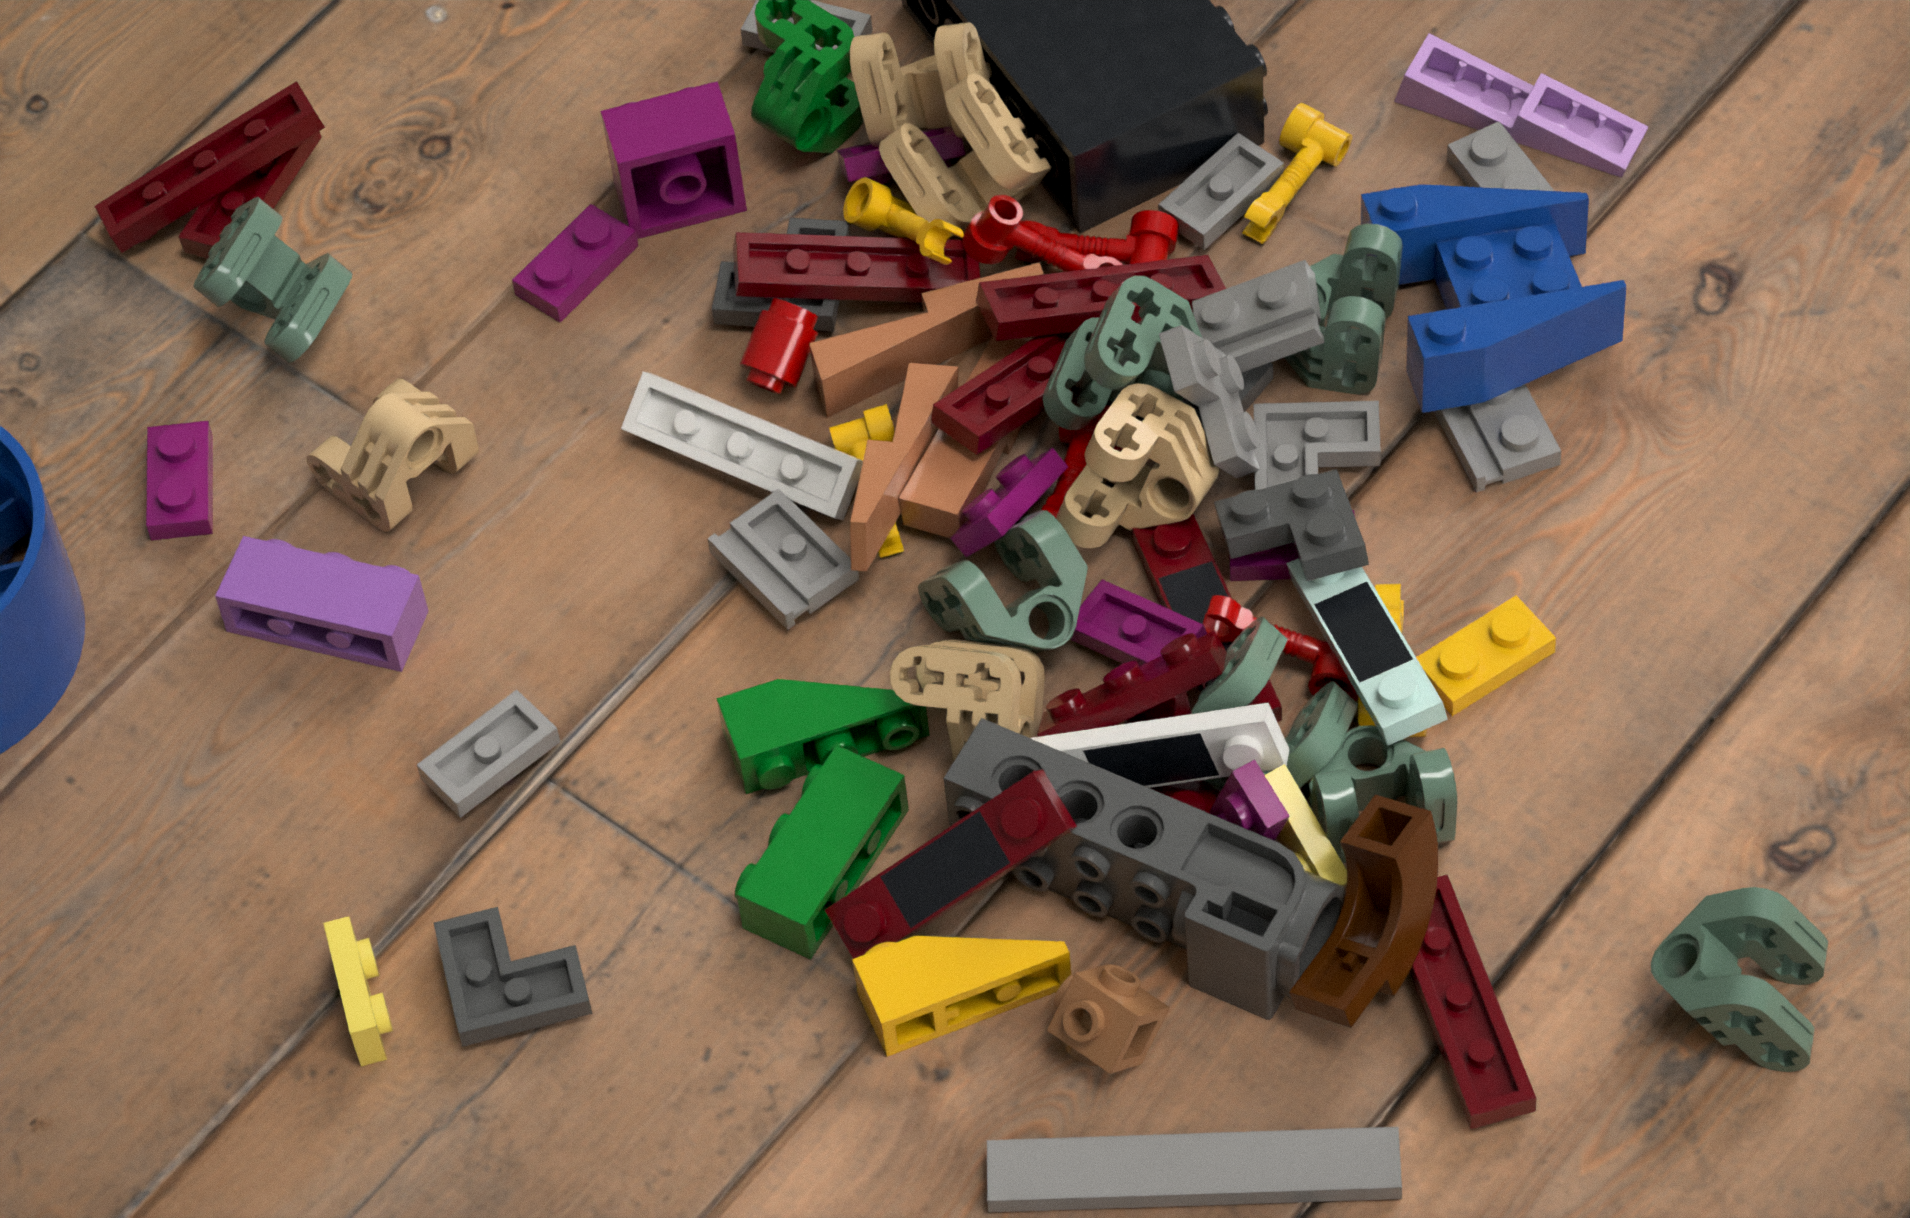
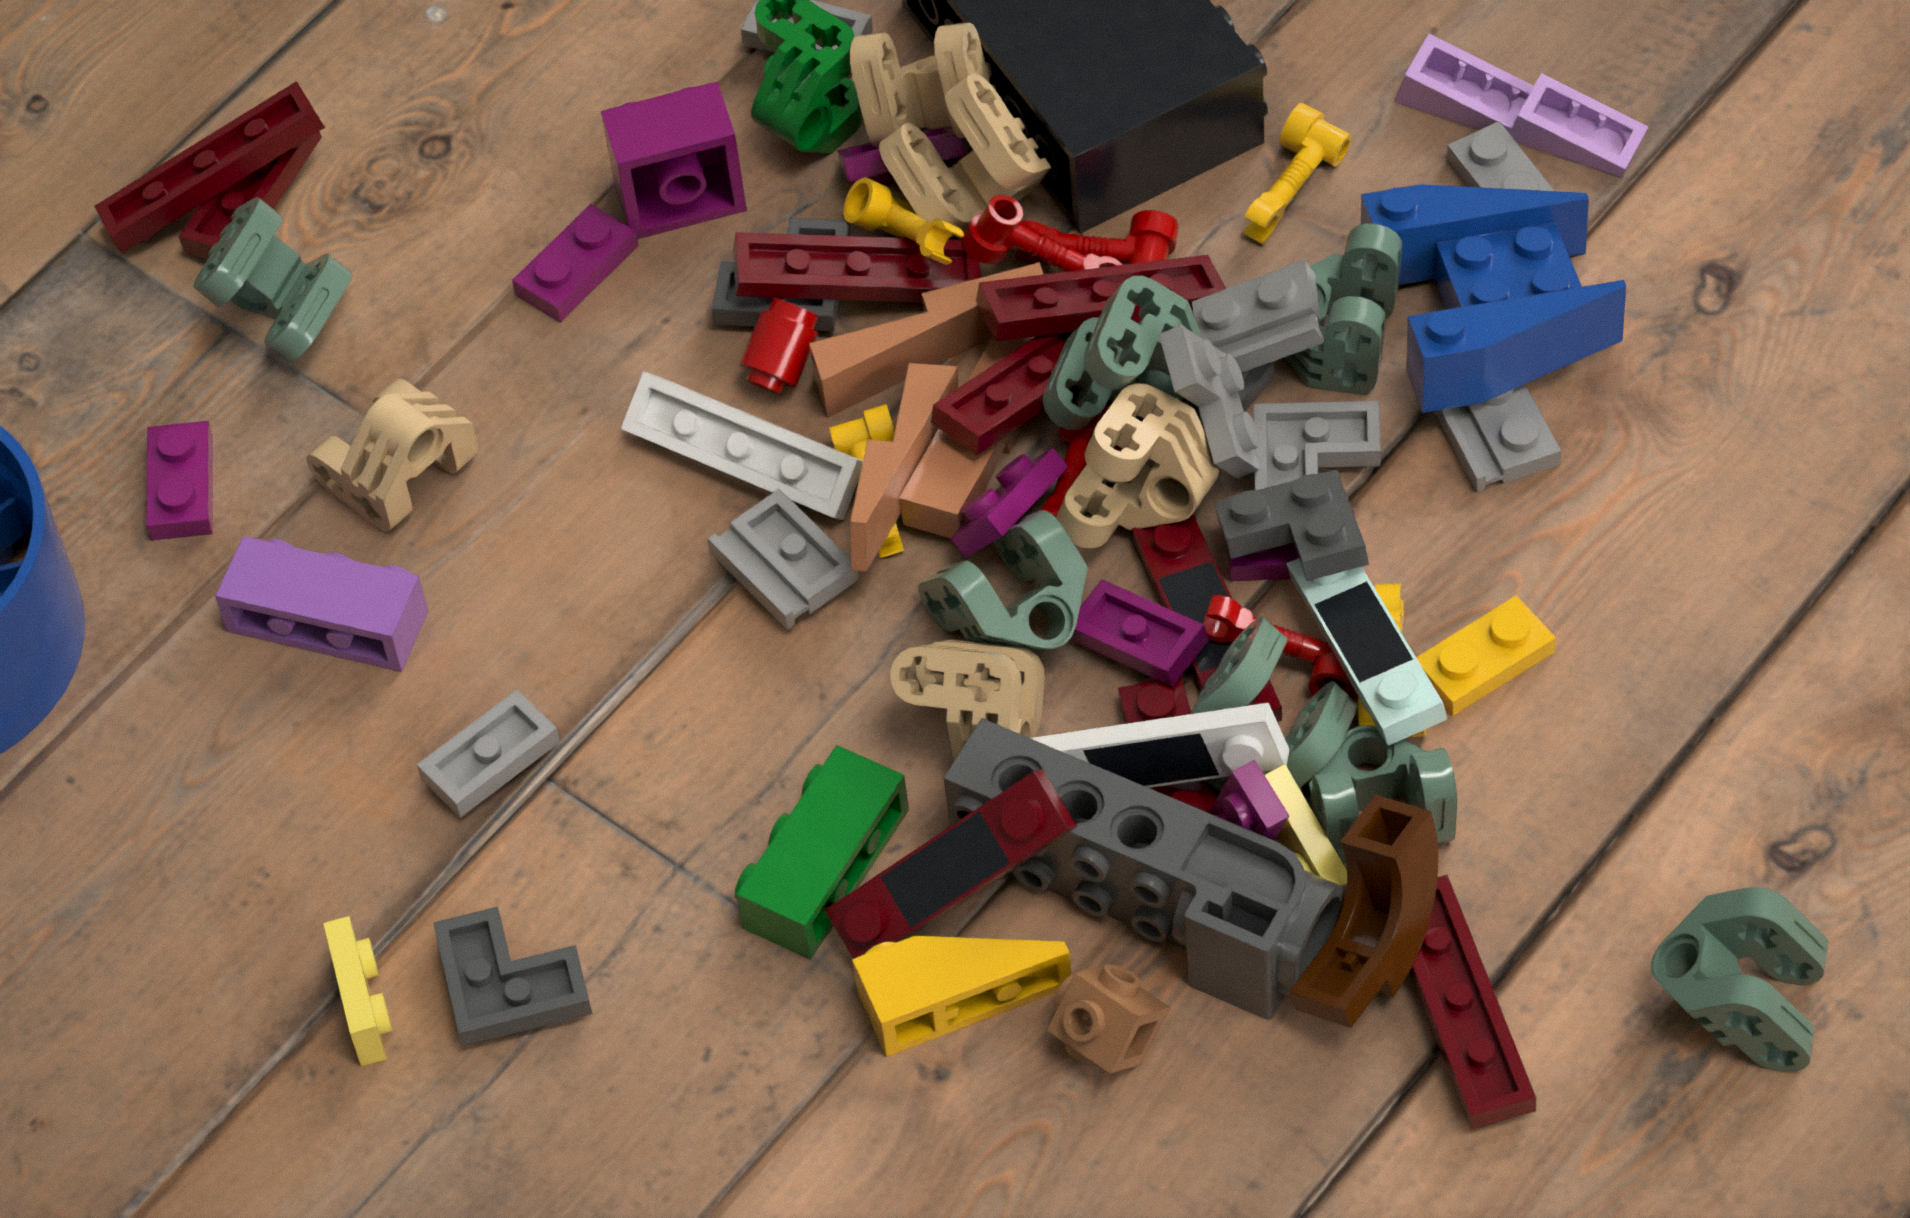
(792, 725): green slope -> none
(1137, 688): dark red plate -> none
(1193, 1169): light grey tile -> none
(1221, 190): light grey plate -> none

